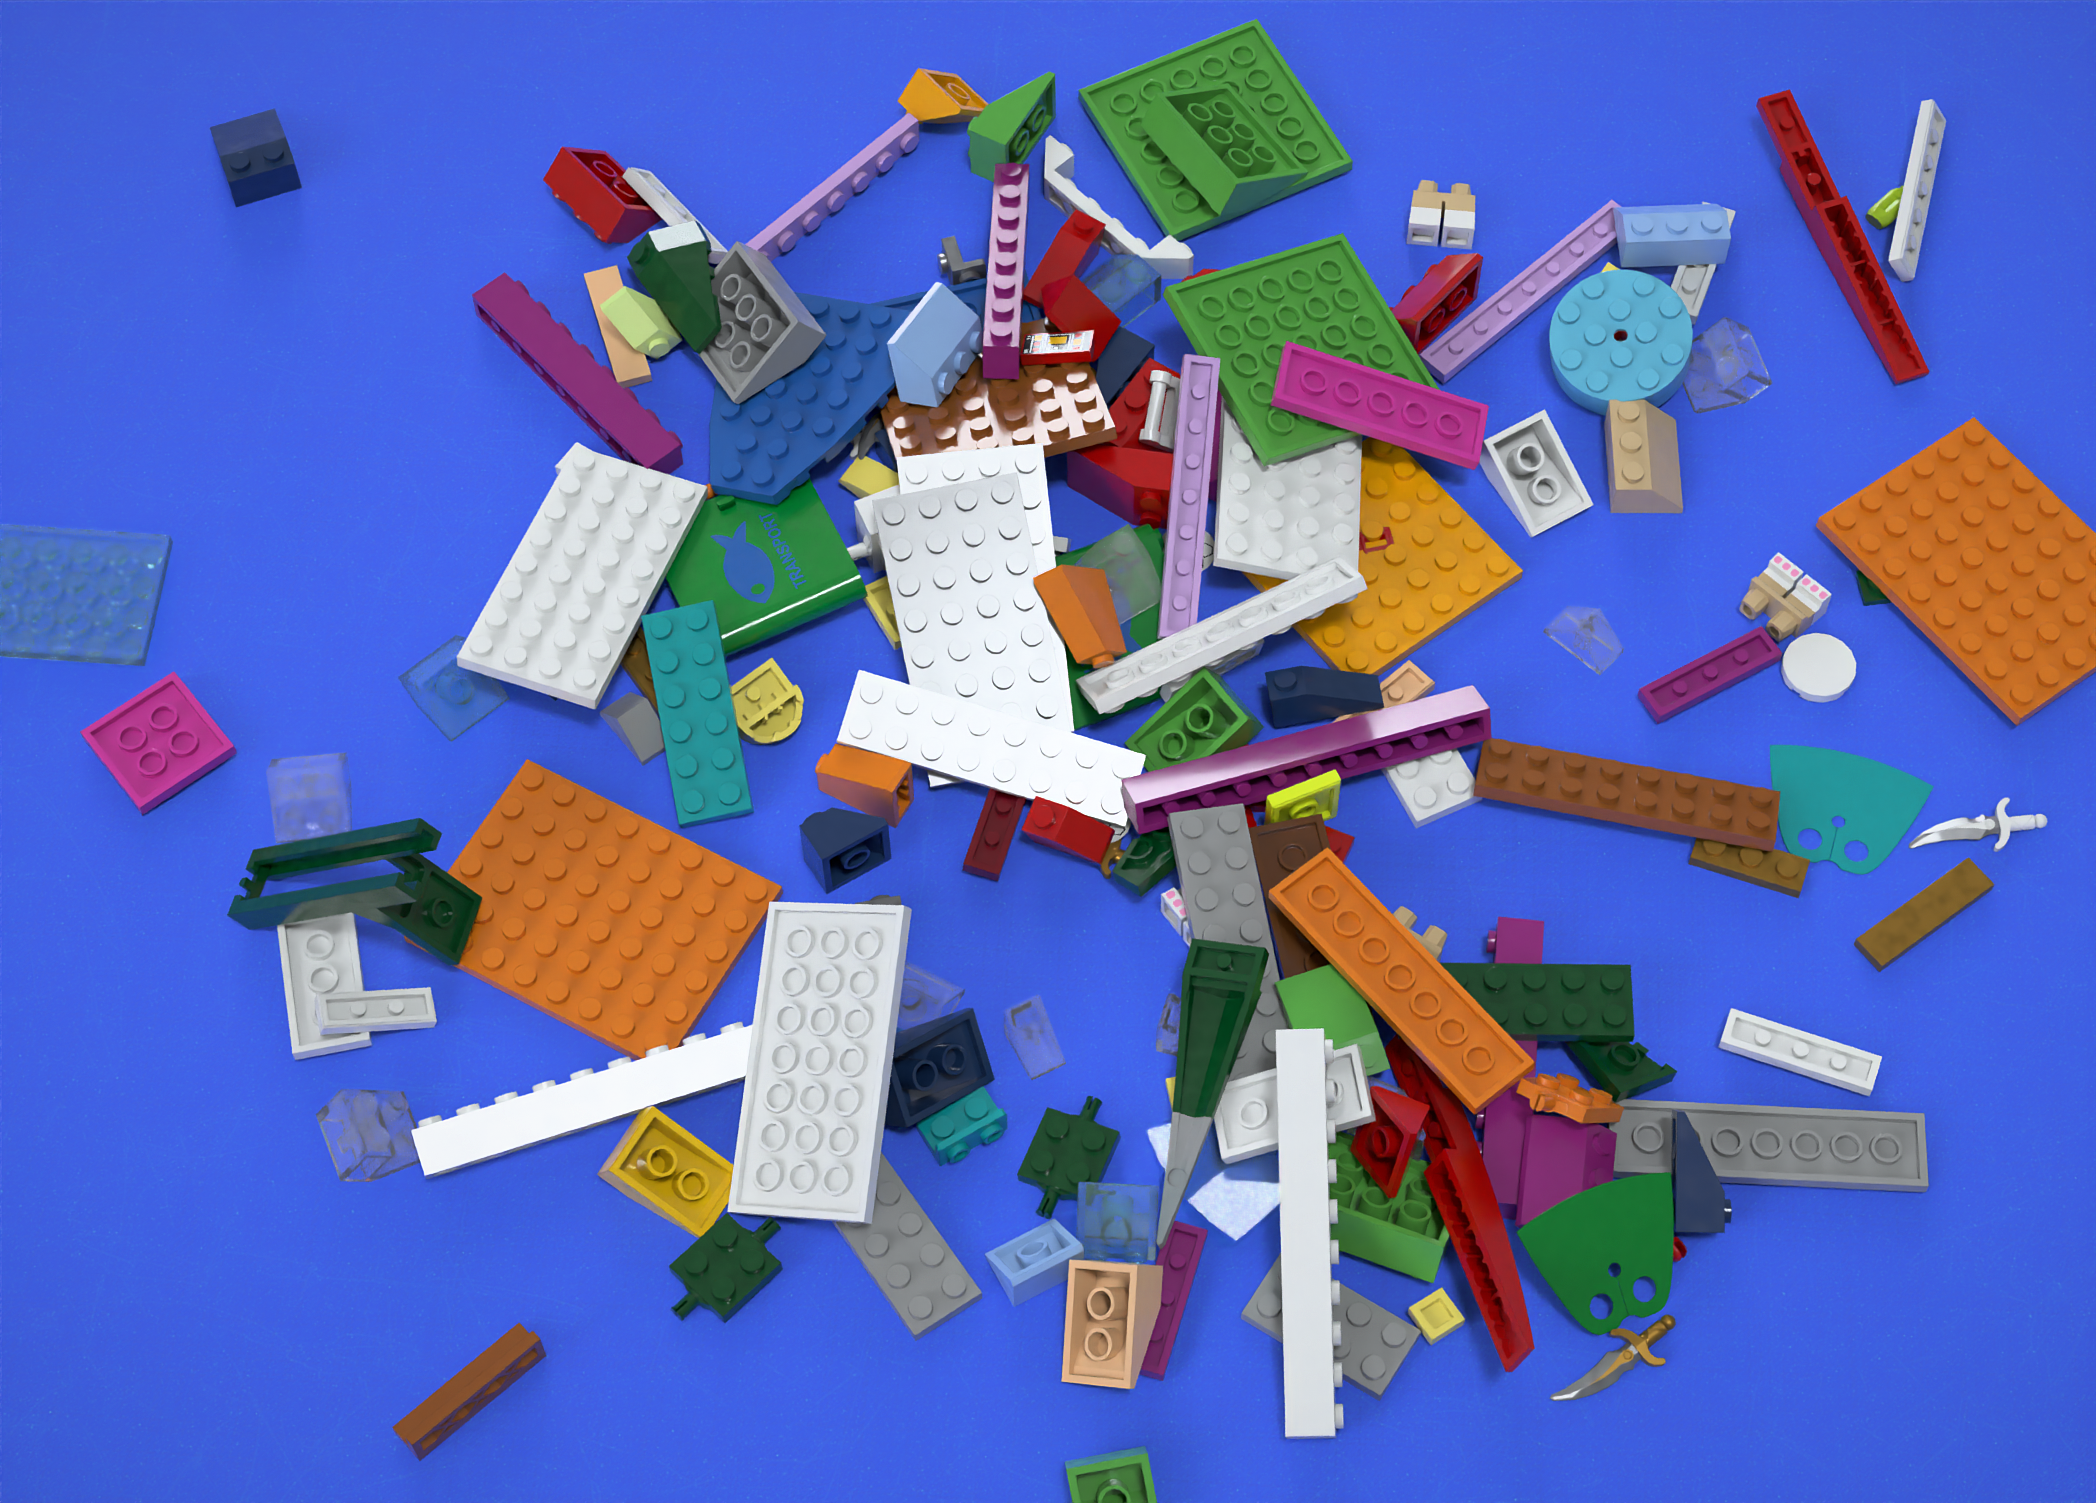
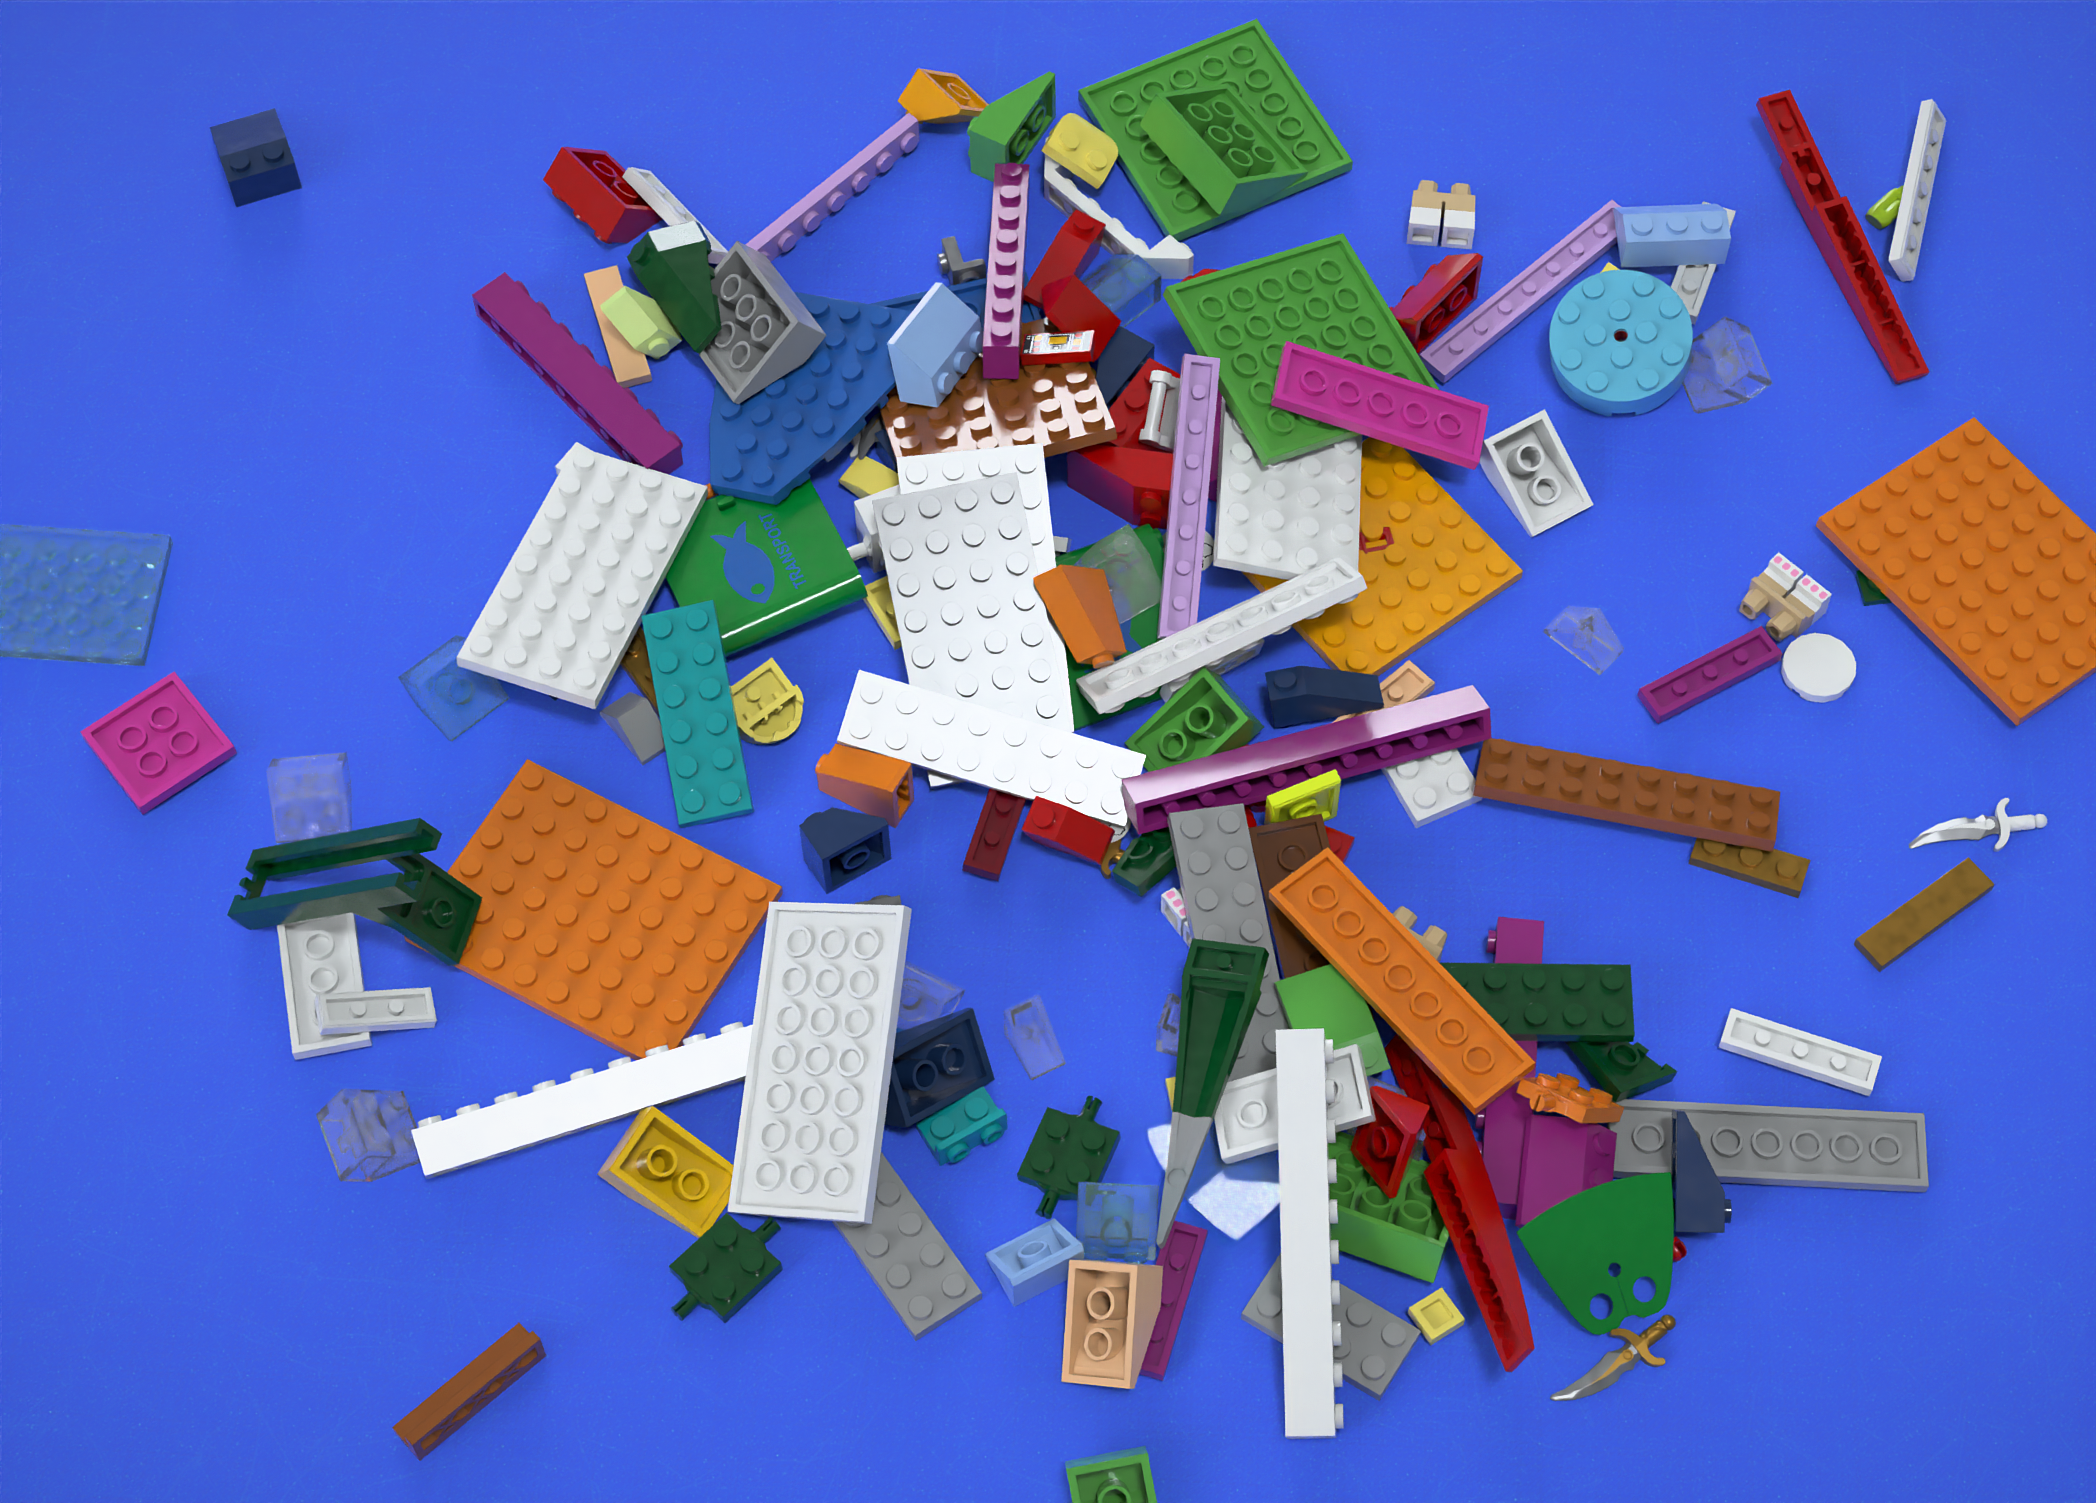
(1081, 149): none -> light yellow slope
(1642, 459): tan slope -> none
(1827, 783): teal piece -> none

